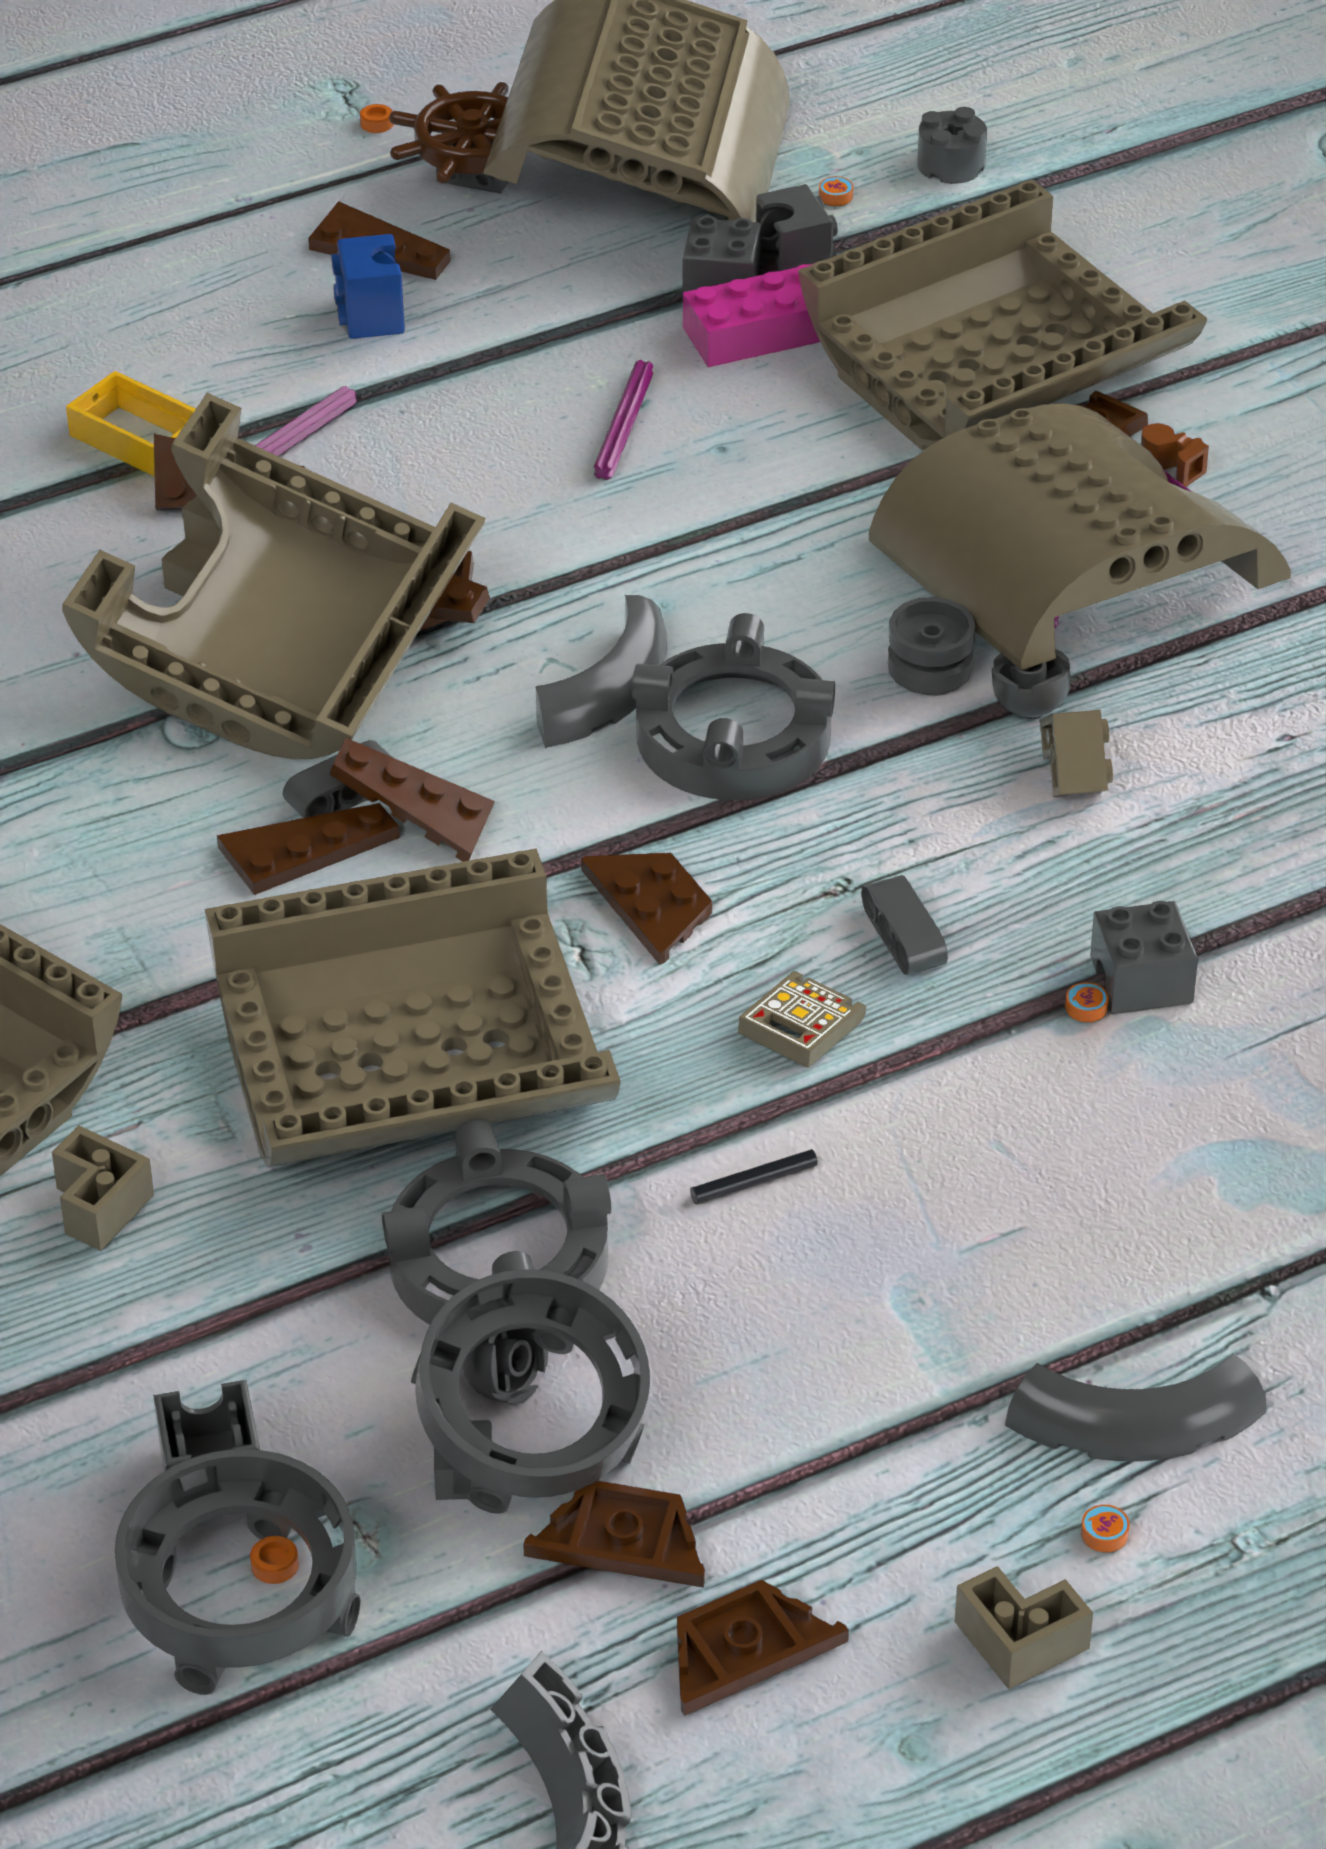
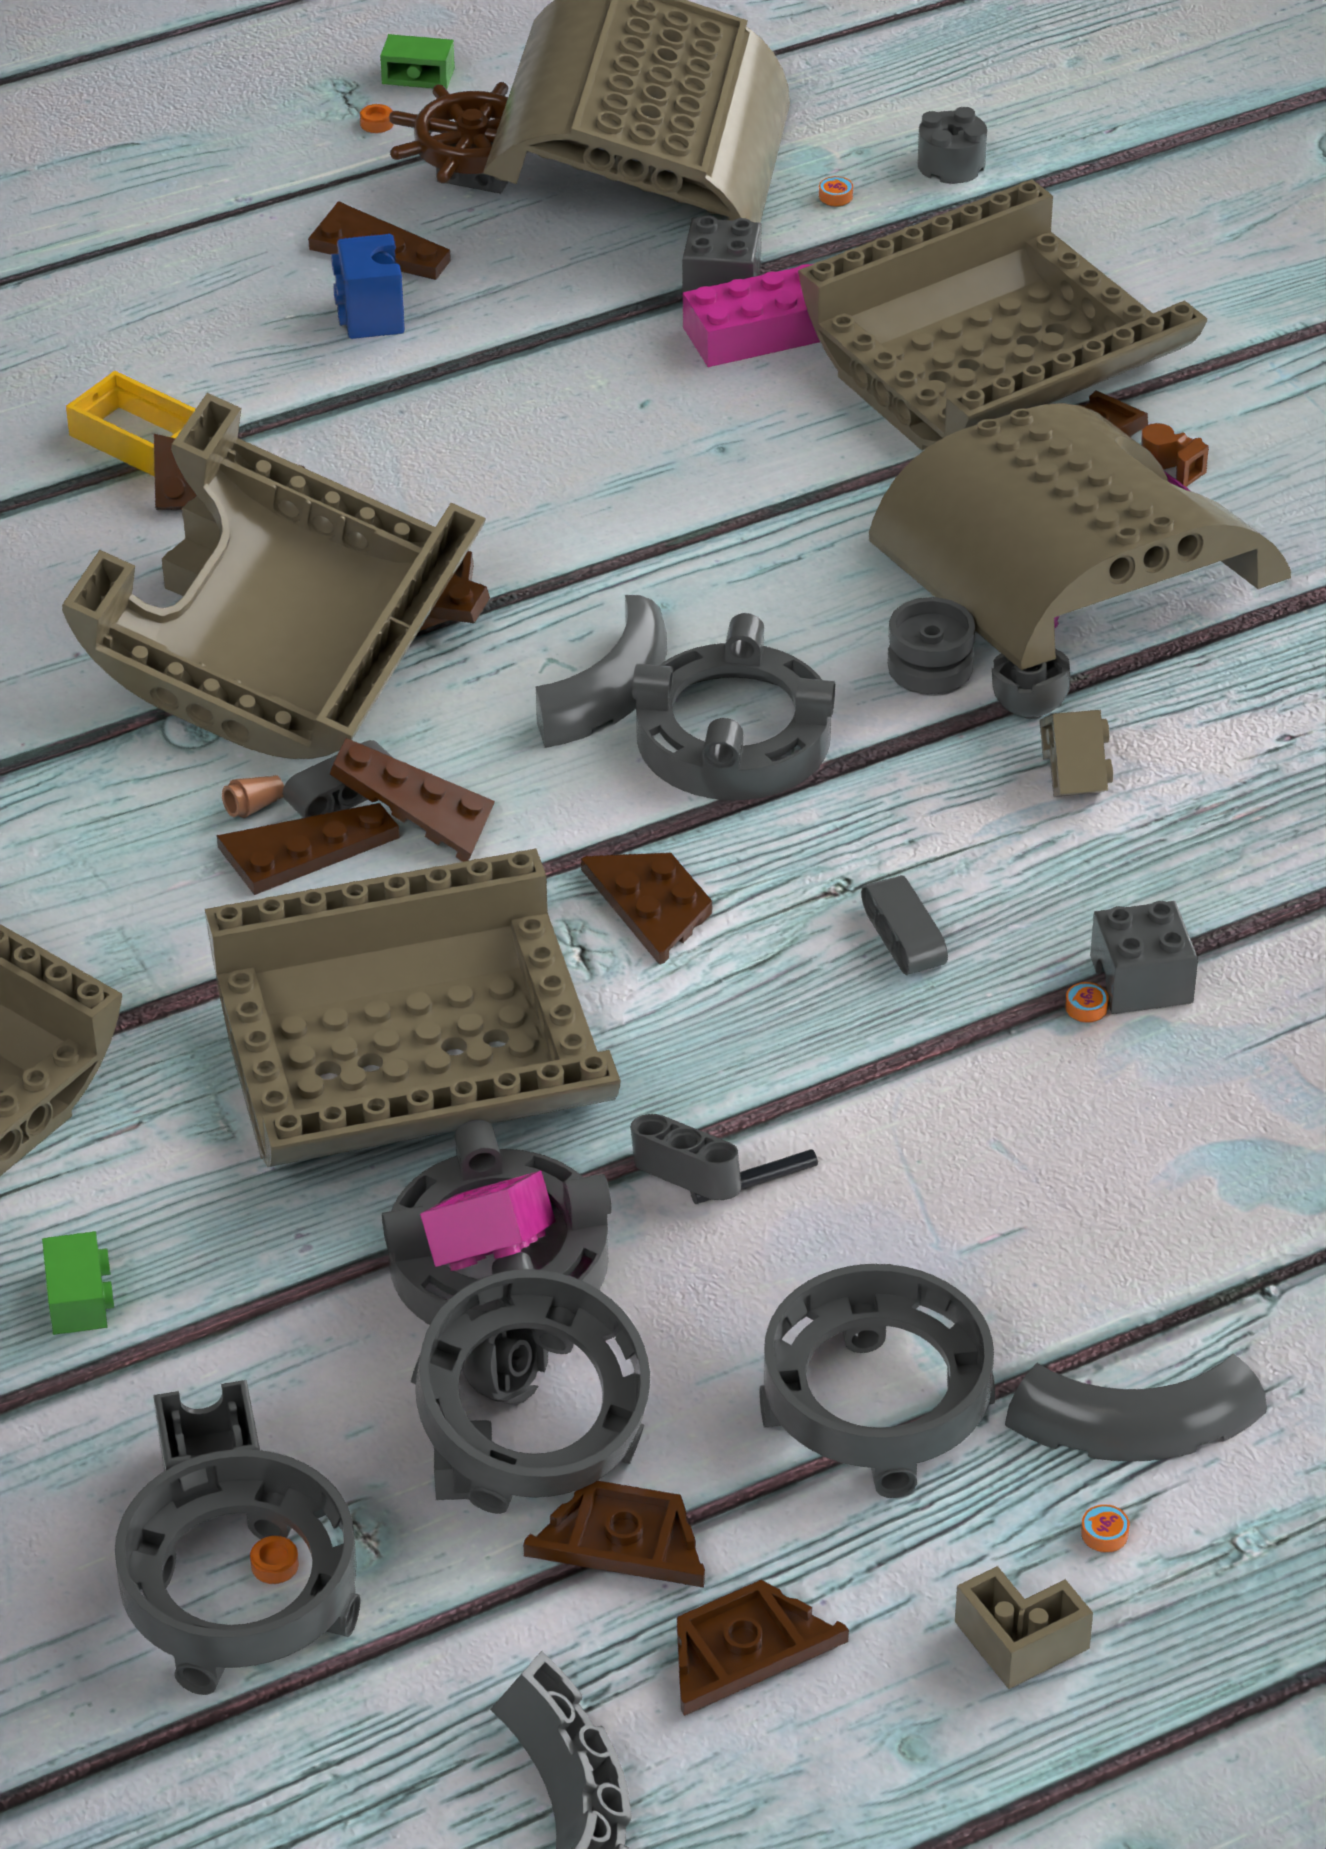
(75, 1282): none -> bright green brick
(100, 1185): dark tan brick -> none
(250, 795): none -> nougat cone
(309, 421): axle -> none
(417, 61): none -> bright green brick
(488, 1221): none -> dark pink brick
(623, 420): magenta axle -> none
(686, 1156): none -> dark grey beam
(794, 227): dark grey piece -> none
(806, 1008): dark tan container -> none
(861, 1304): none -> dark grey piece

